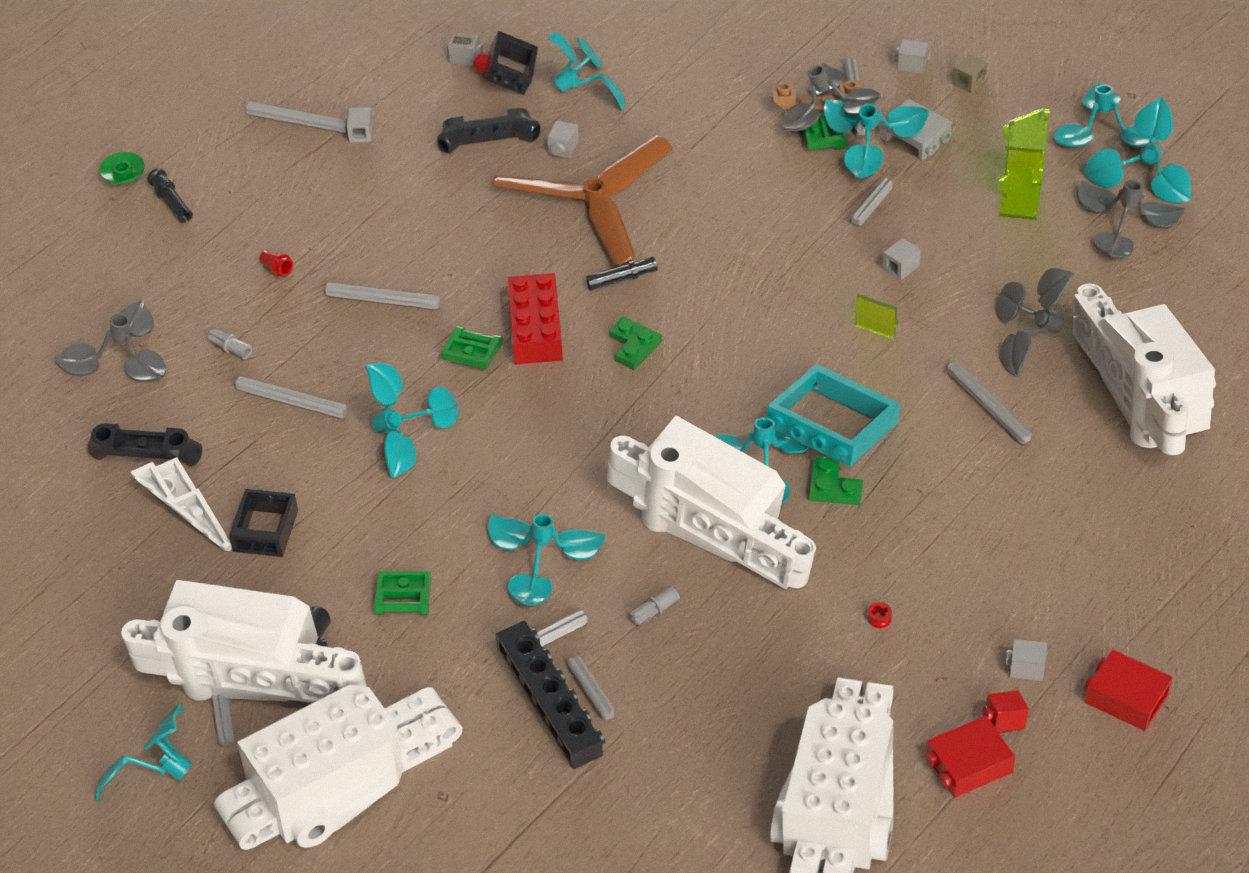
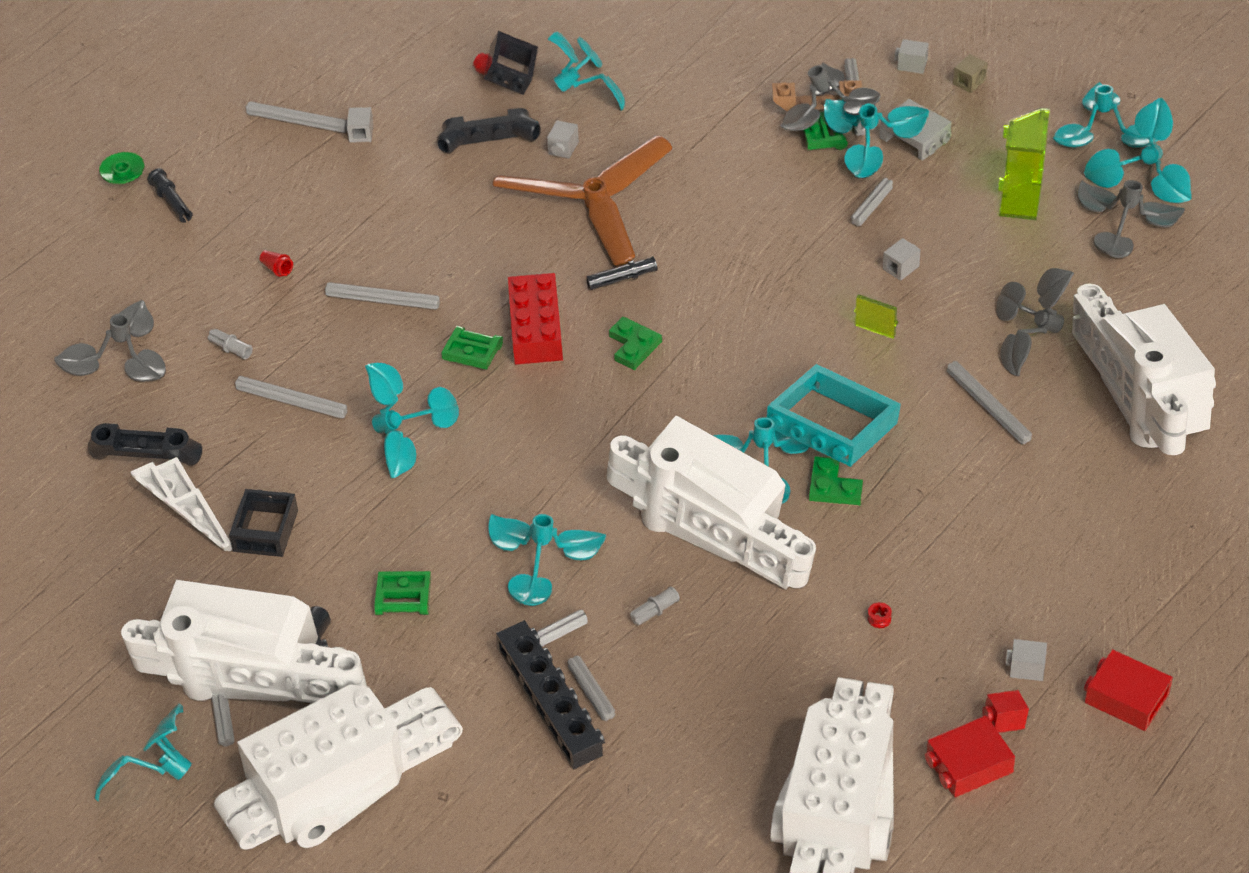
(464, 48): light grey brick -> none

